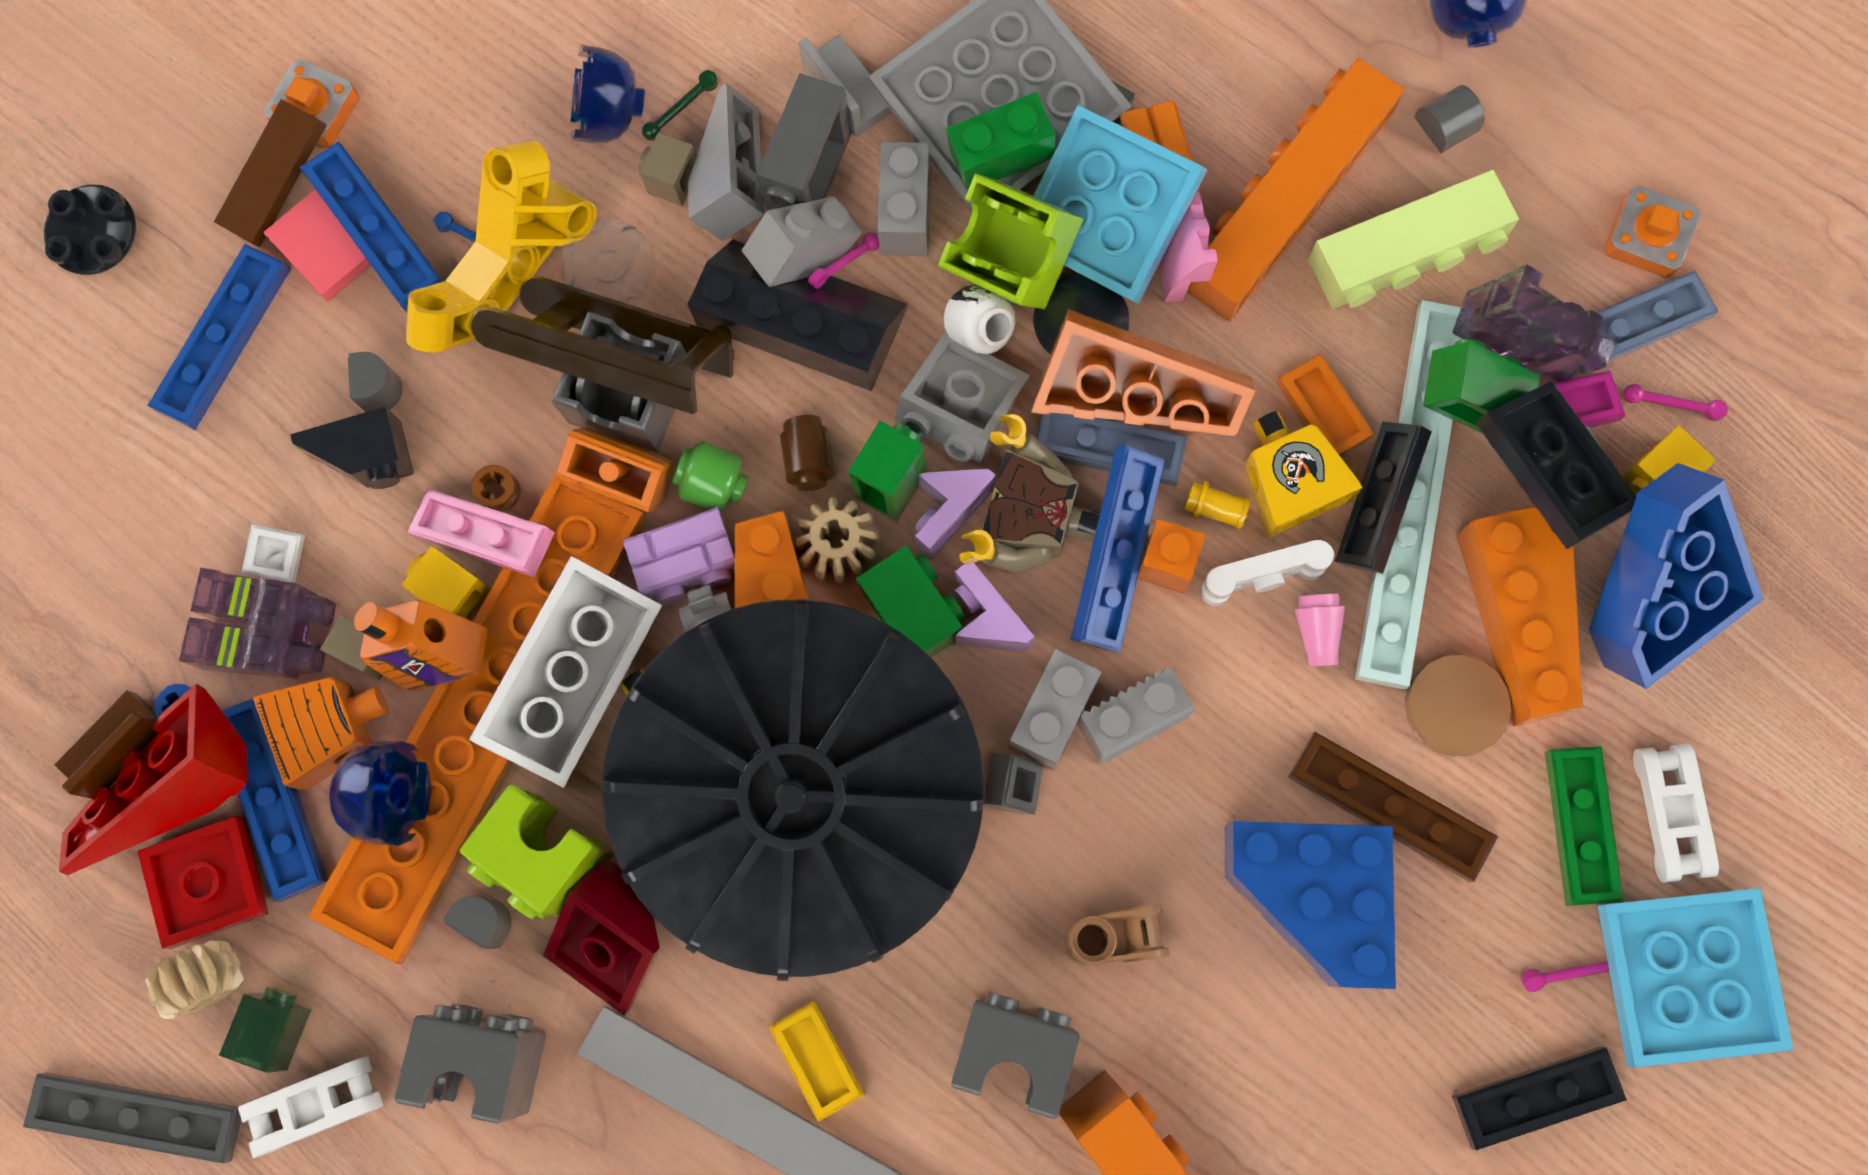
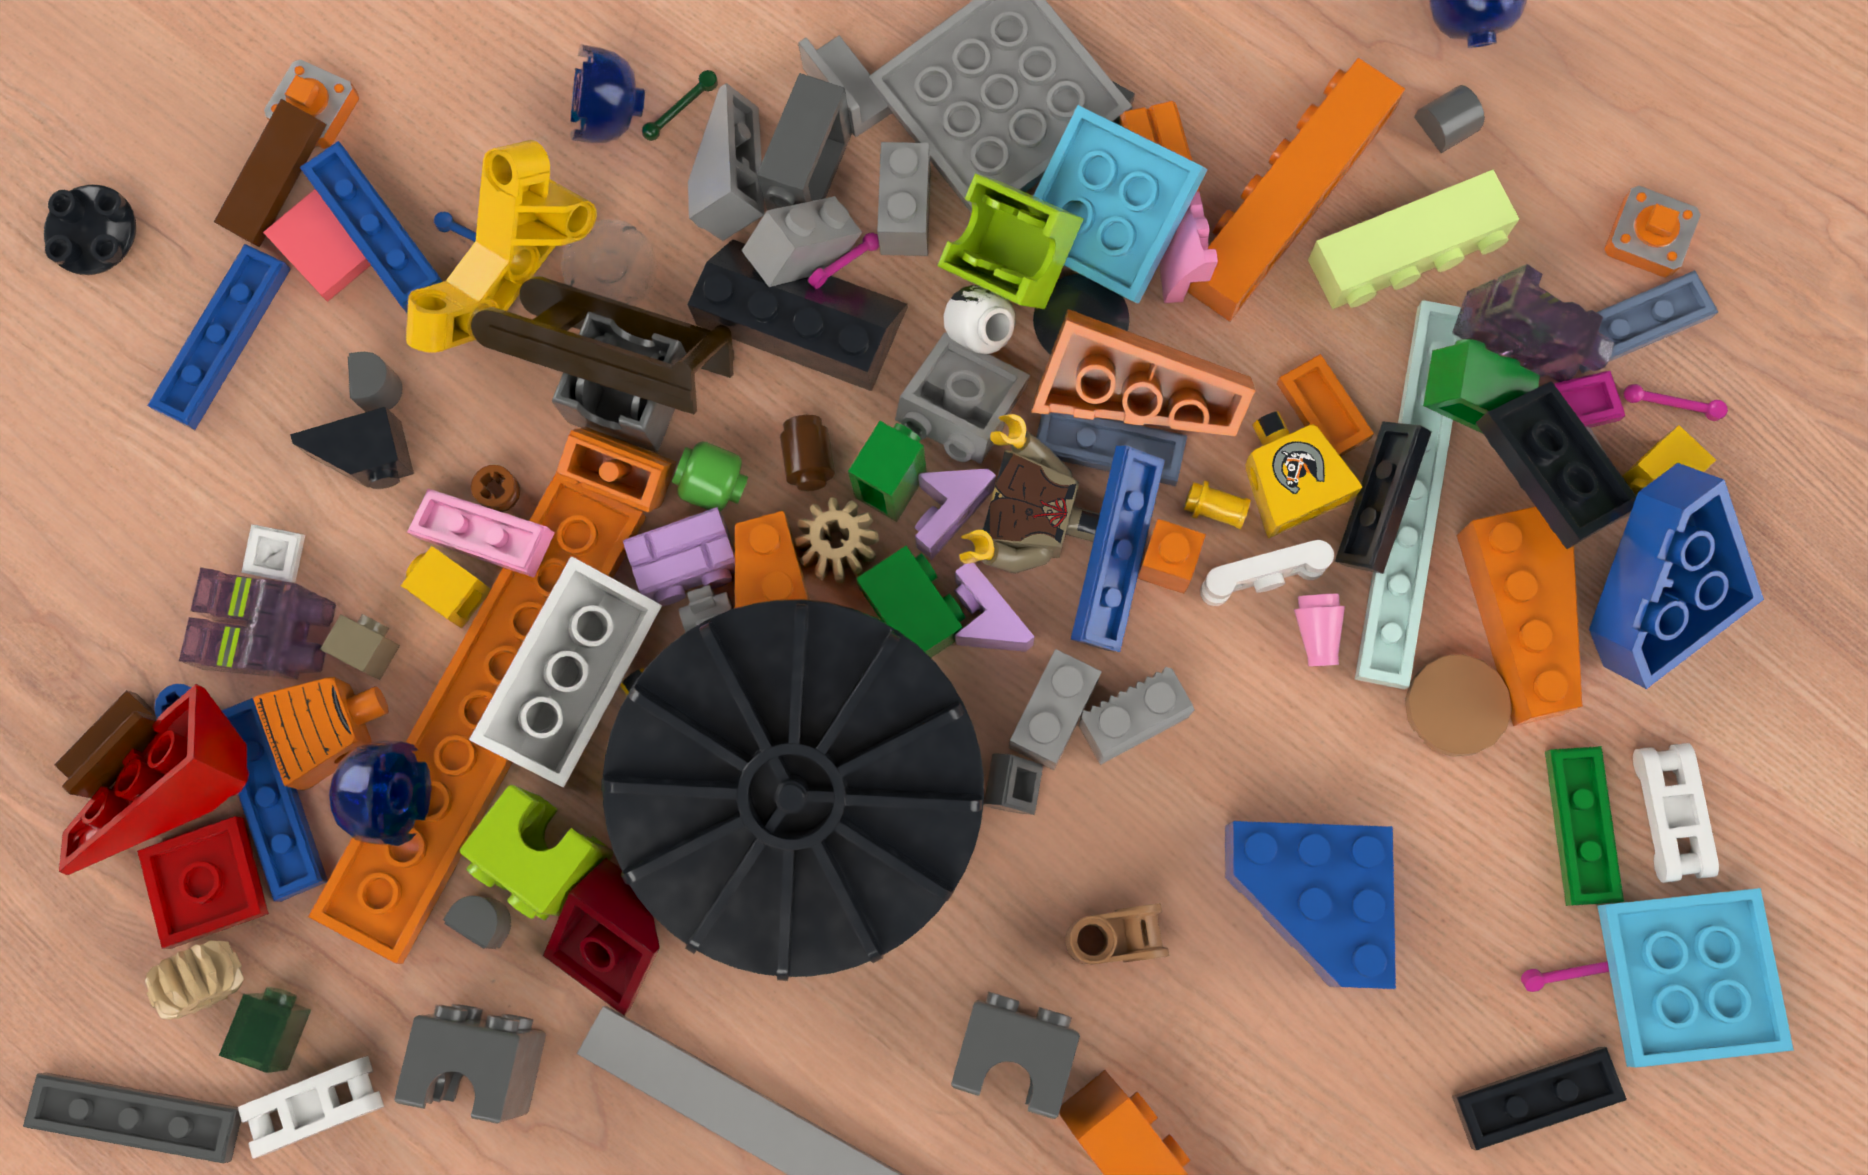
(420, 644): orange torso -> none
(667, 168): dark tan plate -> none
(816, 1061): yellow tile -> none
(1002, 140): green brick -> none
(1387, 801): reddish brown tile -> none

